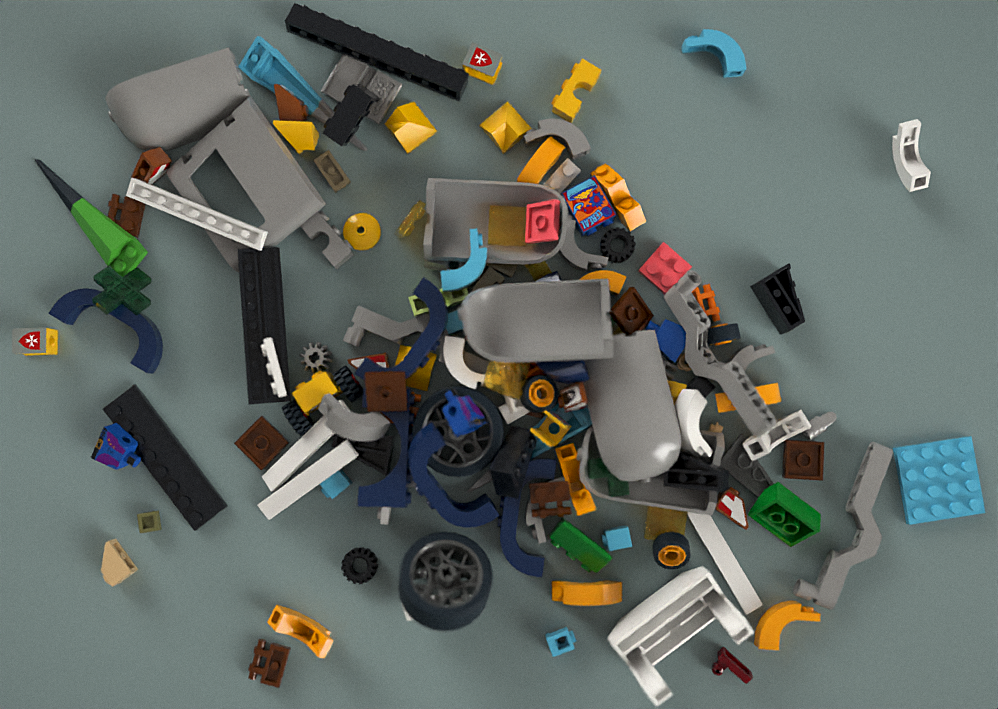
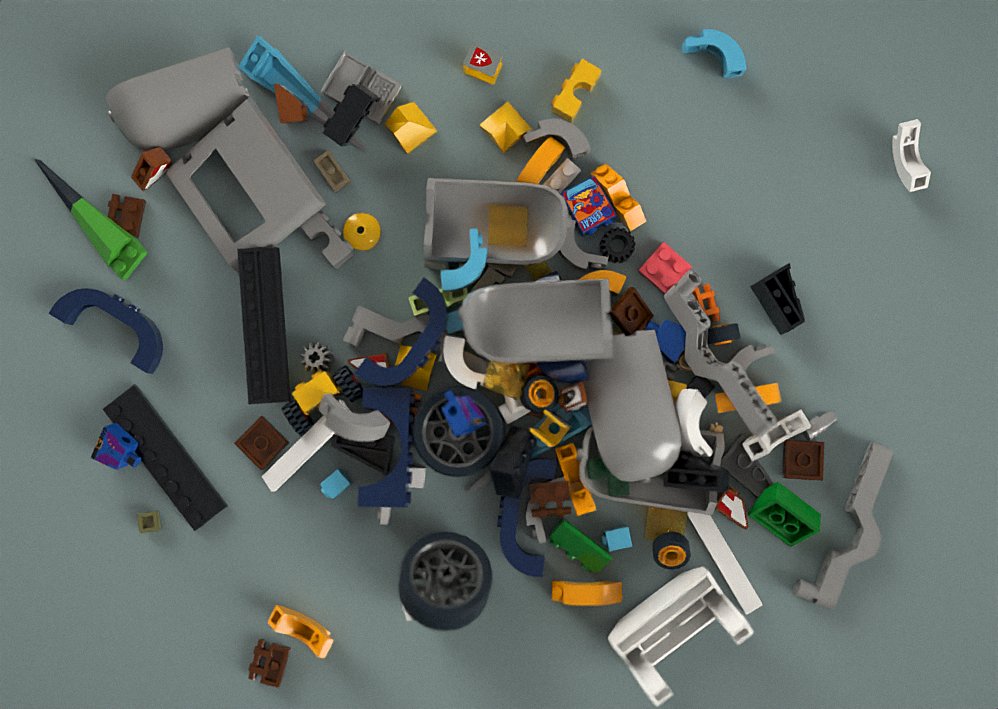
(35, 341): piece -> none
(116, 563): tan slope -> none
(121, 290): clear green plate -> none
(197, 214): white plate -> none
(274, 368): white plate -> none
(298, 134): yellow slope -> none
(308, 479): white tile -> none
(348, 569): black tyre -> none
(377, 51): black brick -> none
(386, 391): reddish brown plate -> none
(407, 226): clear yellow plate -> none
(460, 514): dark blue arch -> none
(542, 221): coral plate -> none
(560, 647): medium azure brick -> none
(725, 660): dark red piece -> none
(776, 618): light orange arch -> none
(939, 480): medium azure plate -> none

